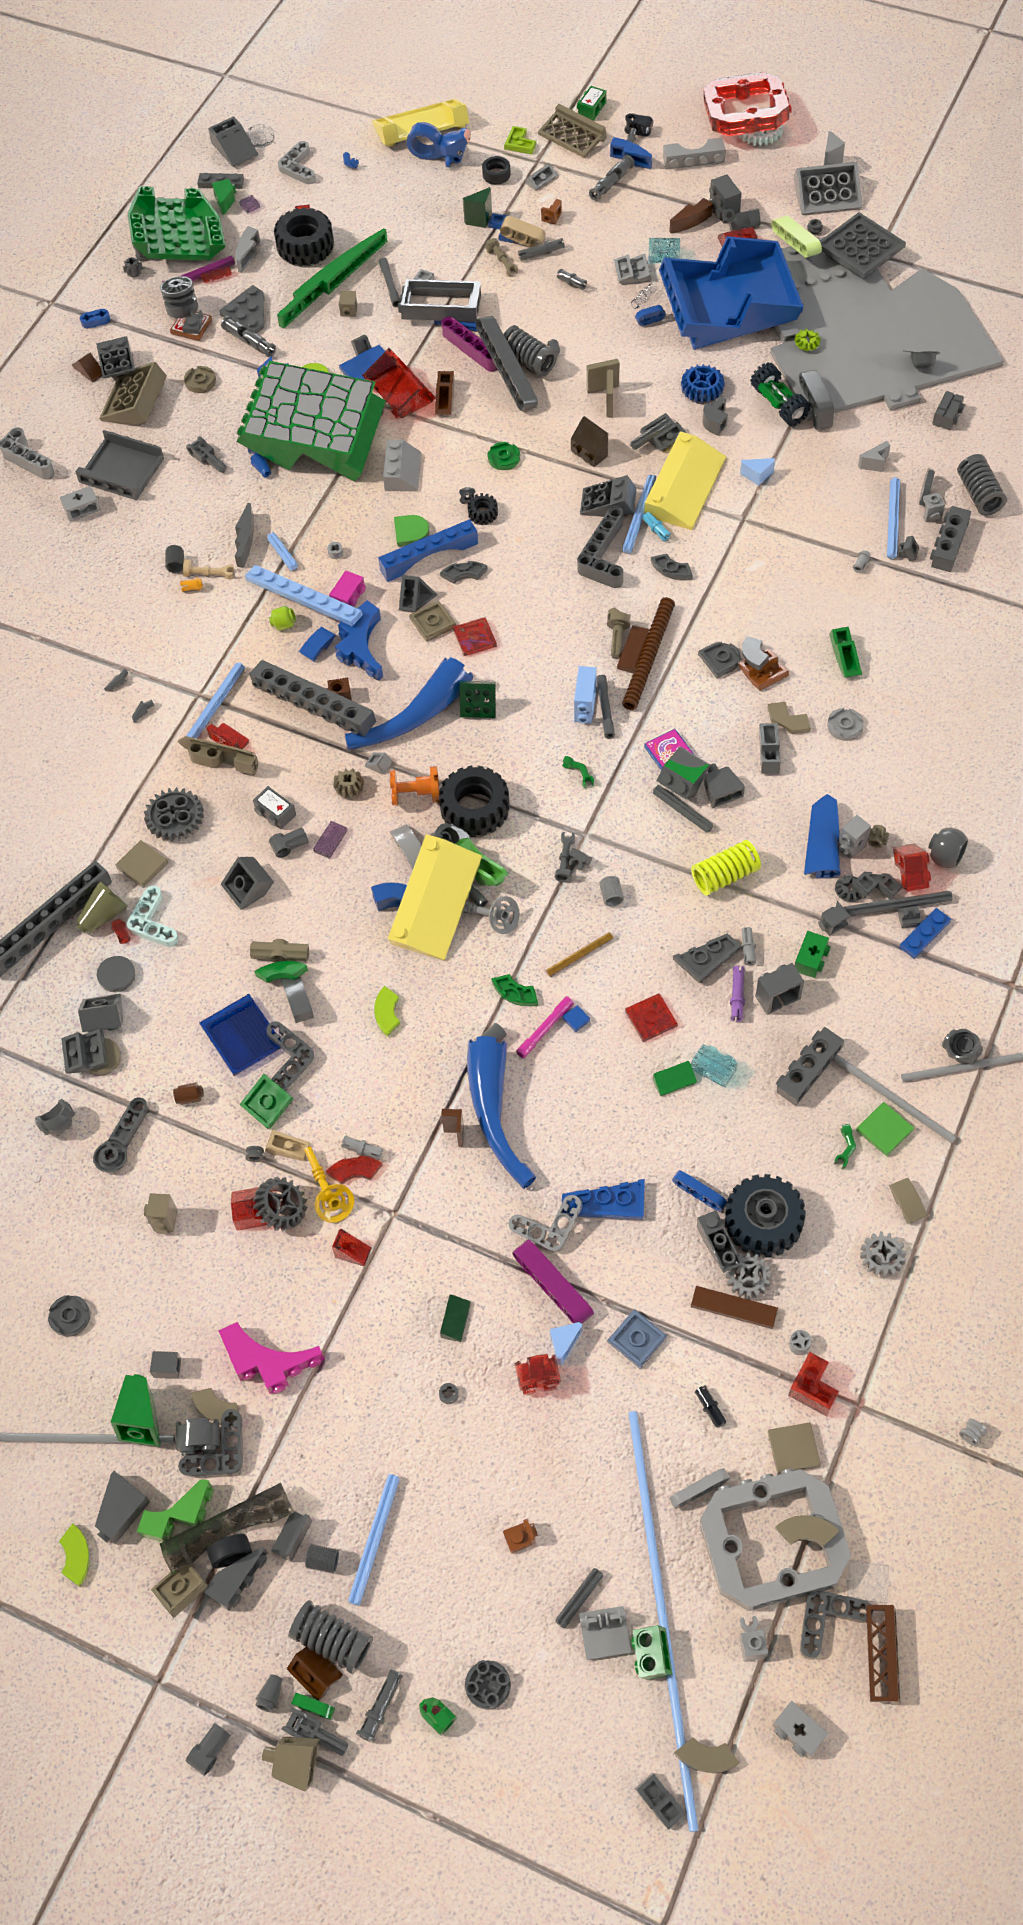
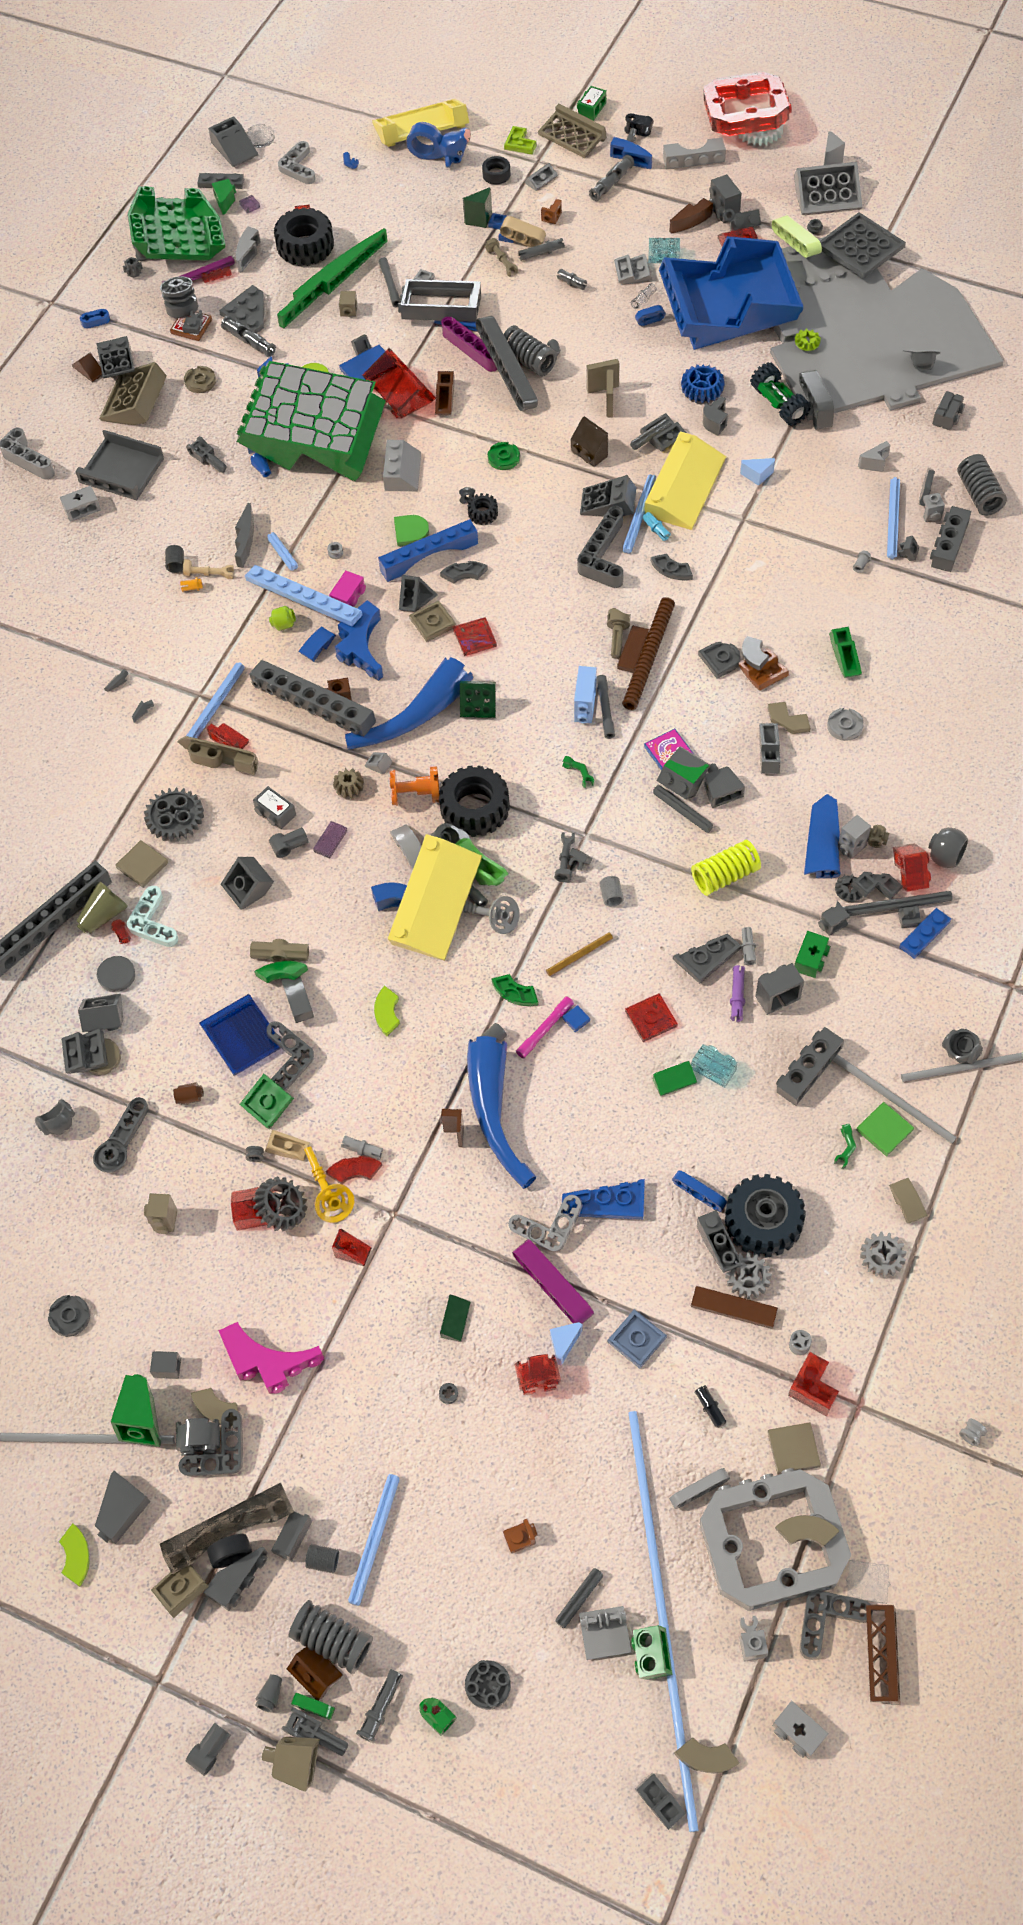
(187, 1511): bright green arch -> none

